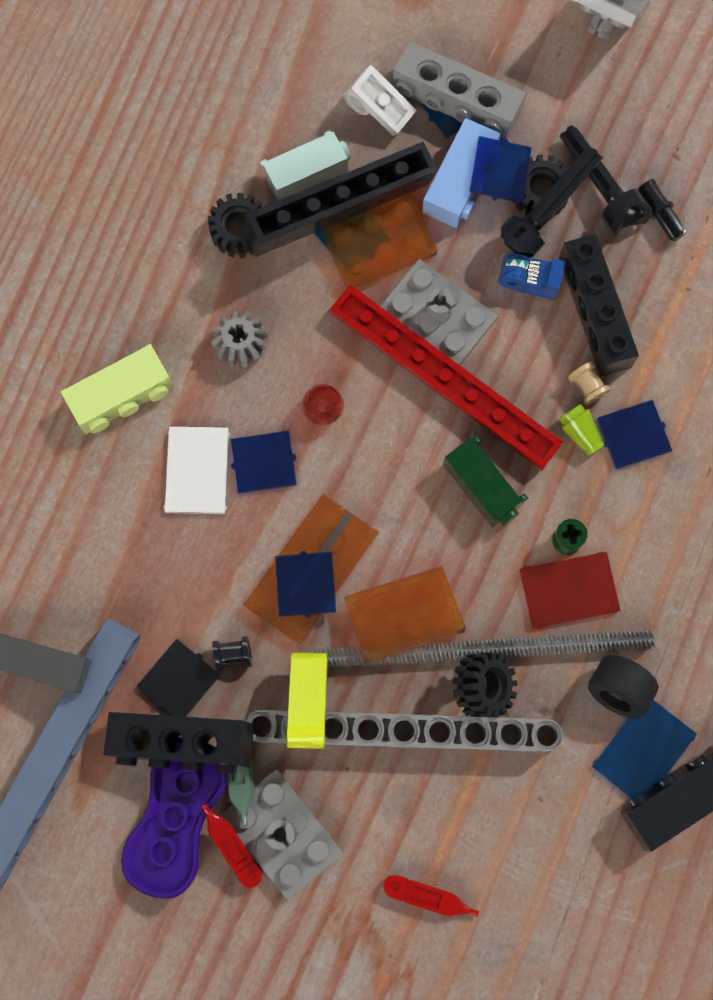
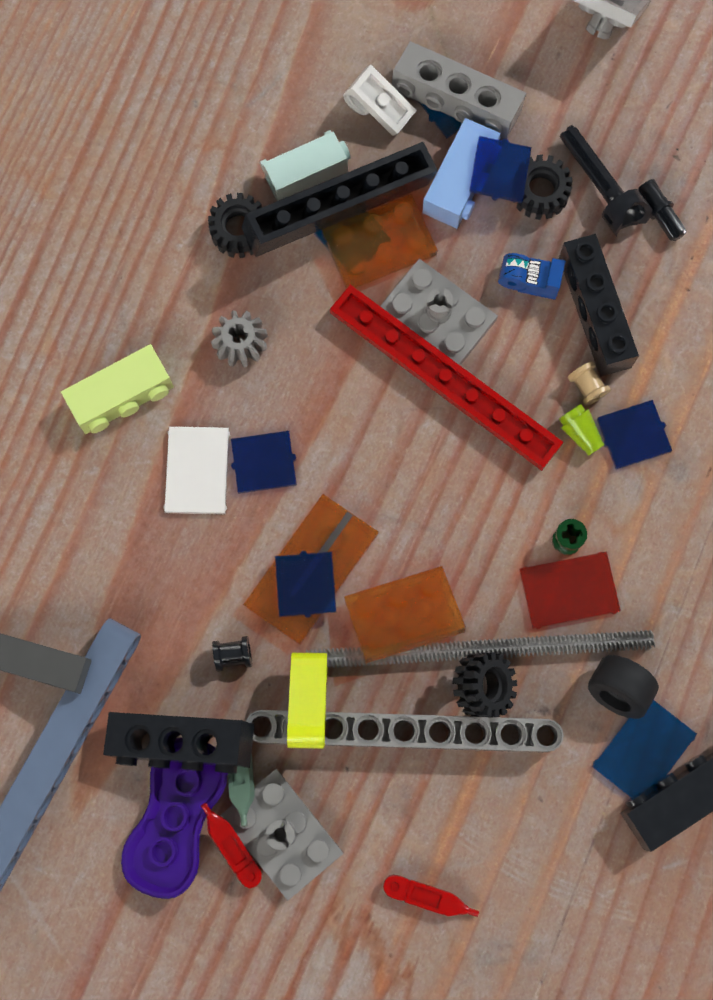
(179, 680): black piece -> none
(333, 409): clear red piece -> none
(483, 483): dark green brick -> none
(522, 234): black piece -> none

